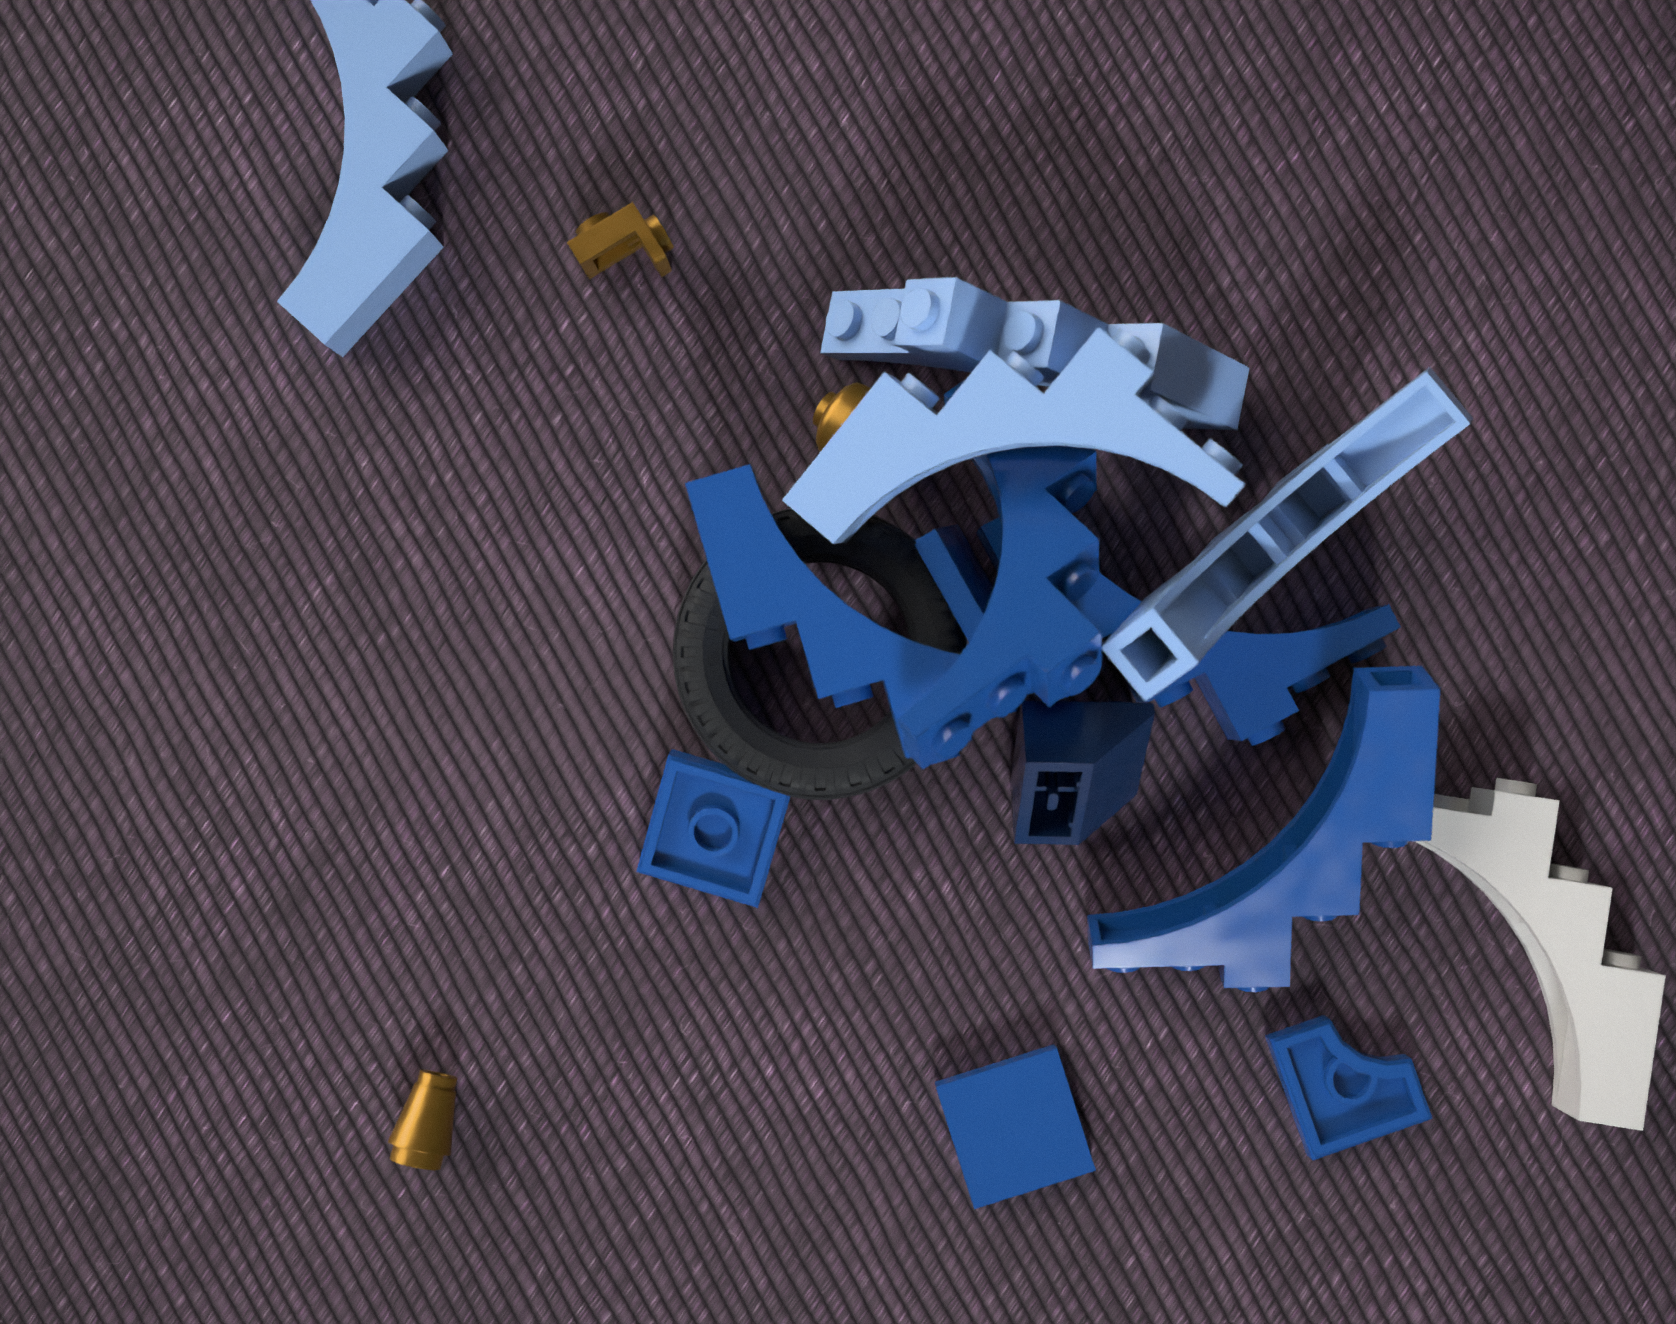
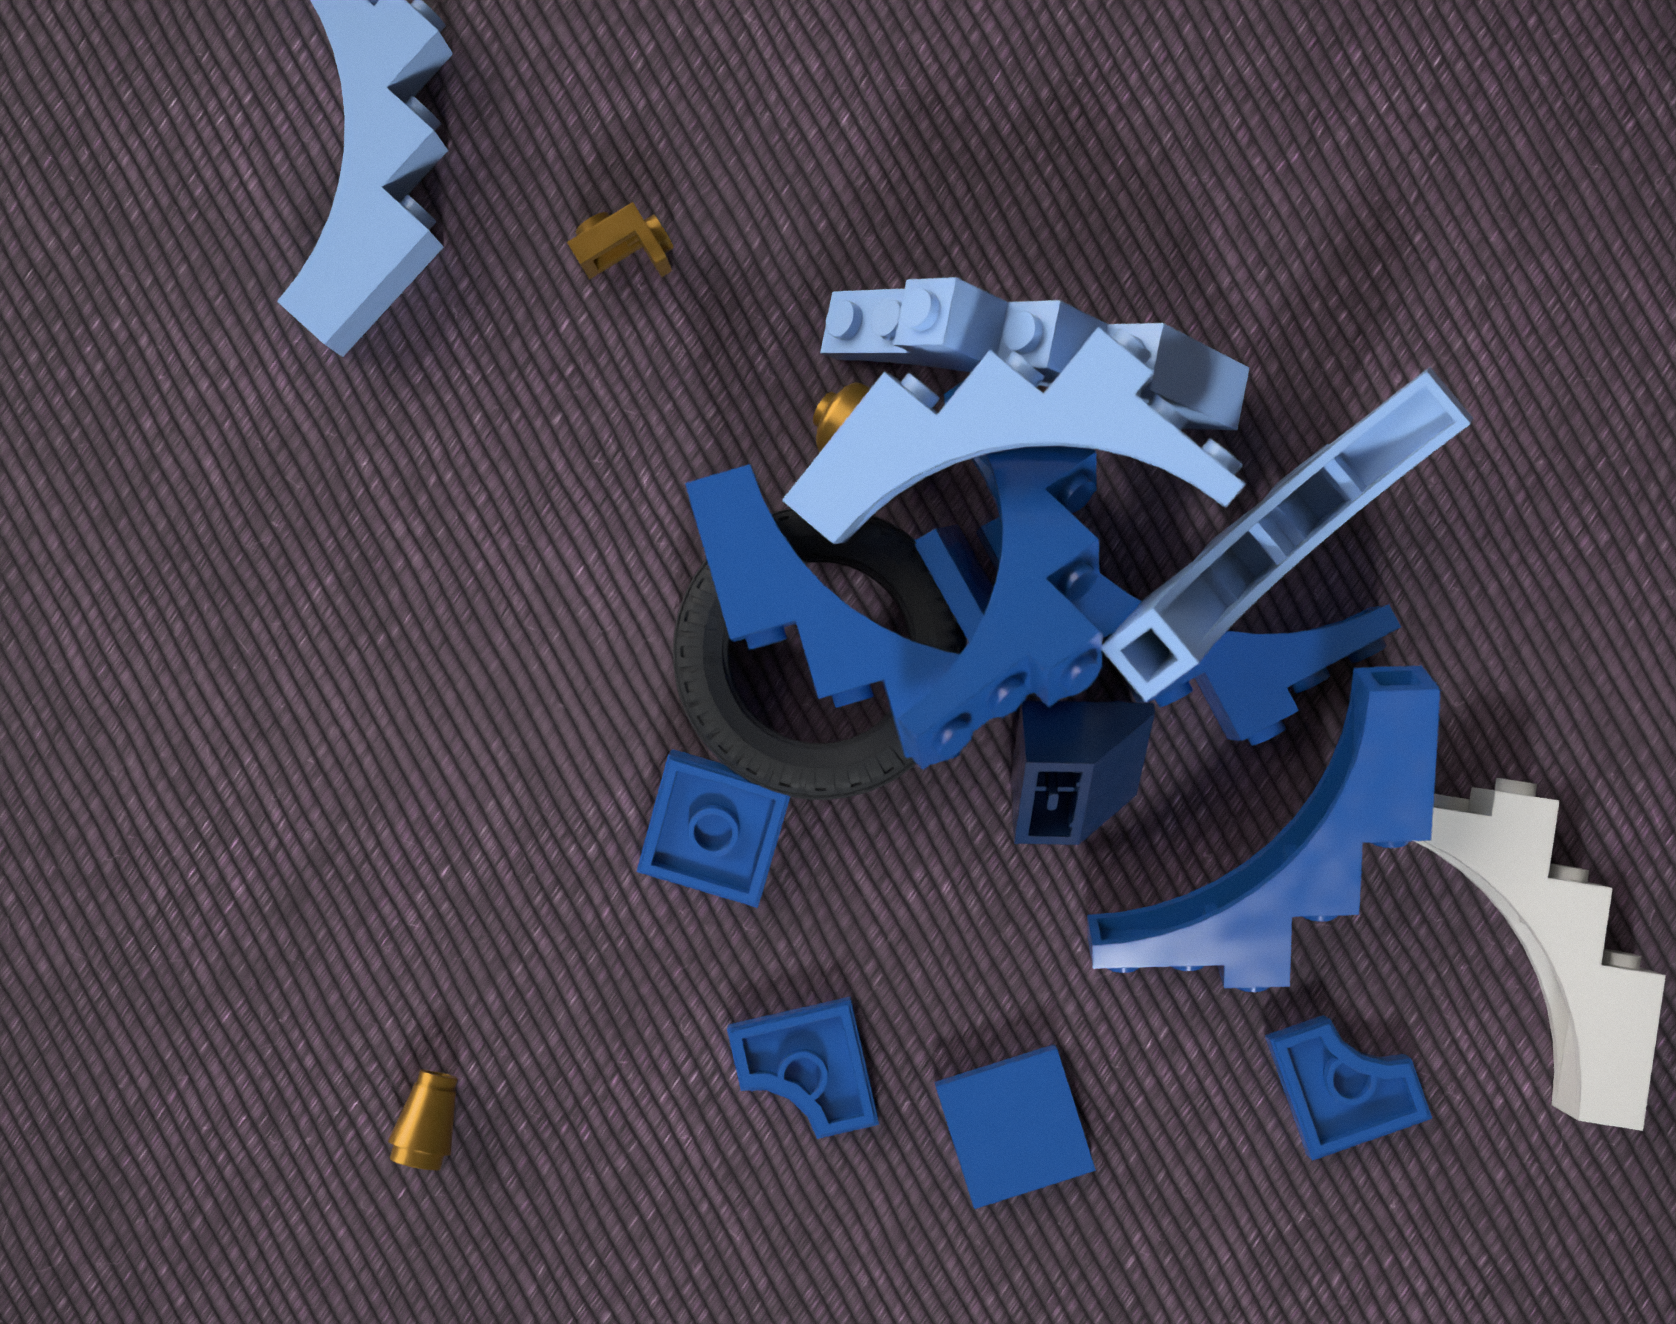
(810, 1059): none -> blue tile

